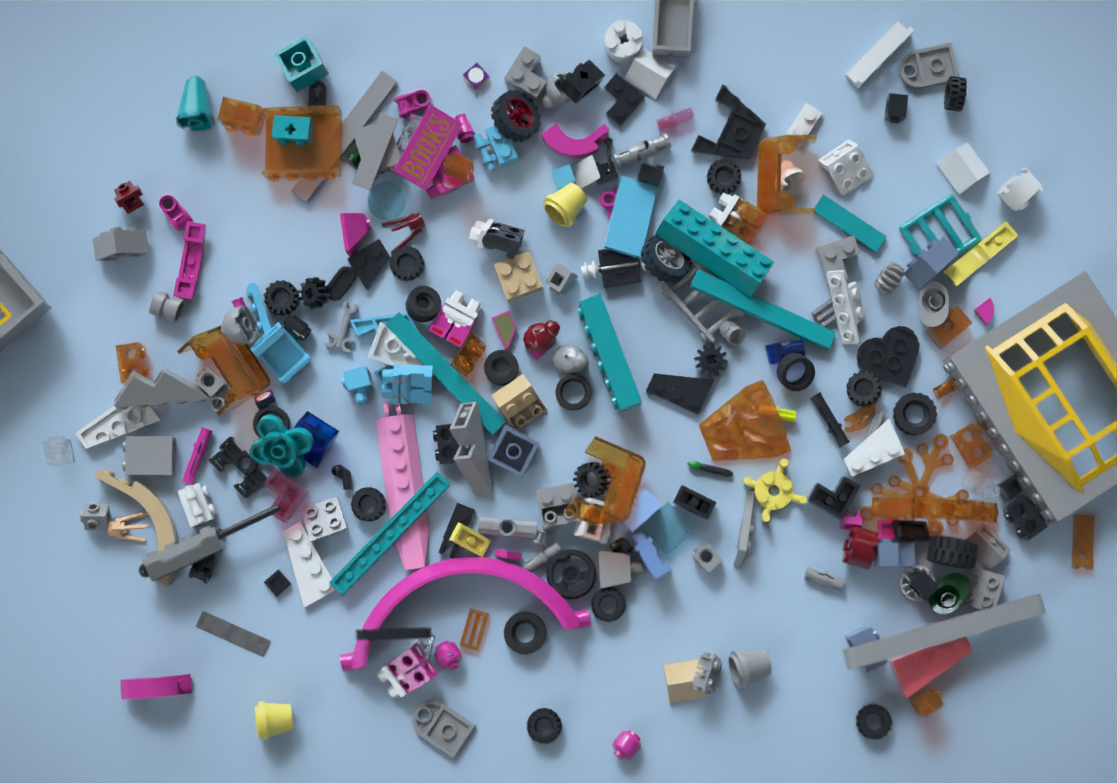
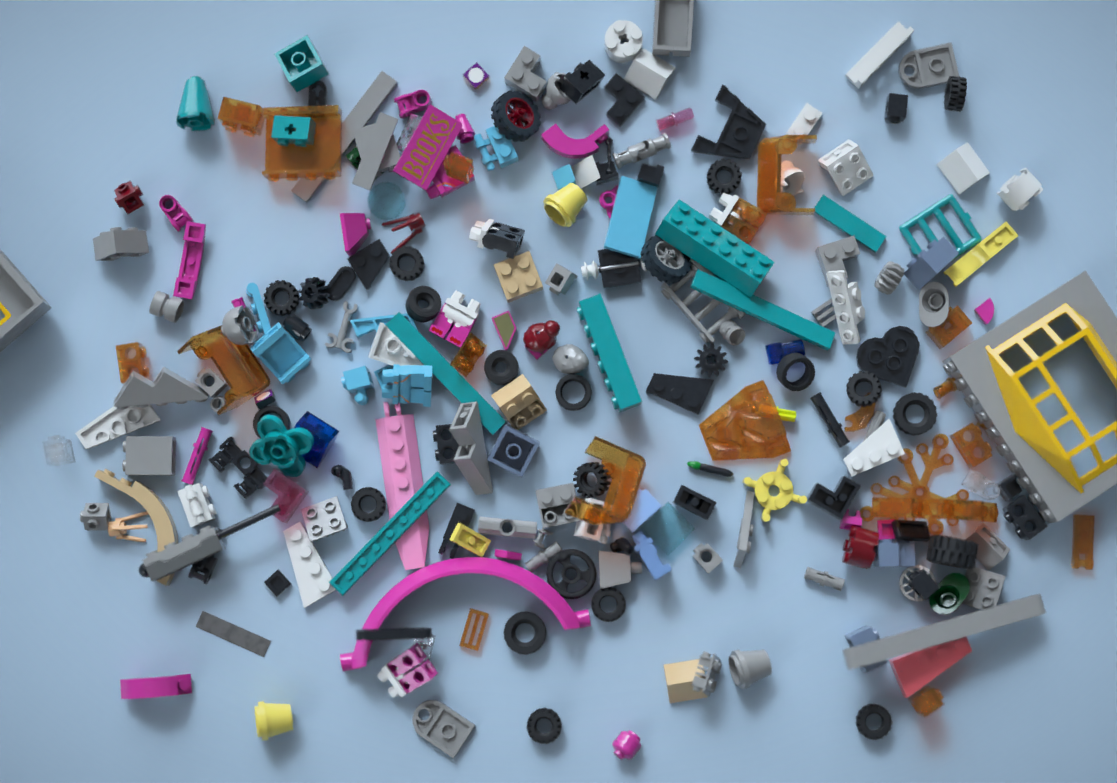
(448, 655): dark pink head -> none

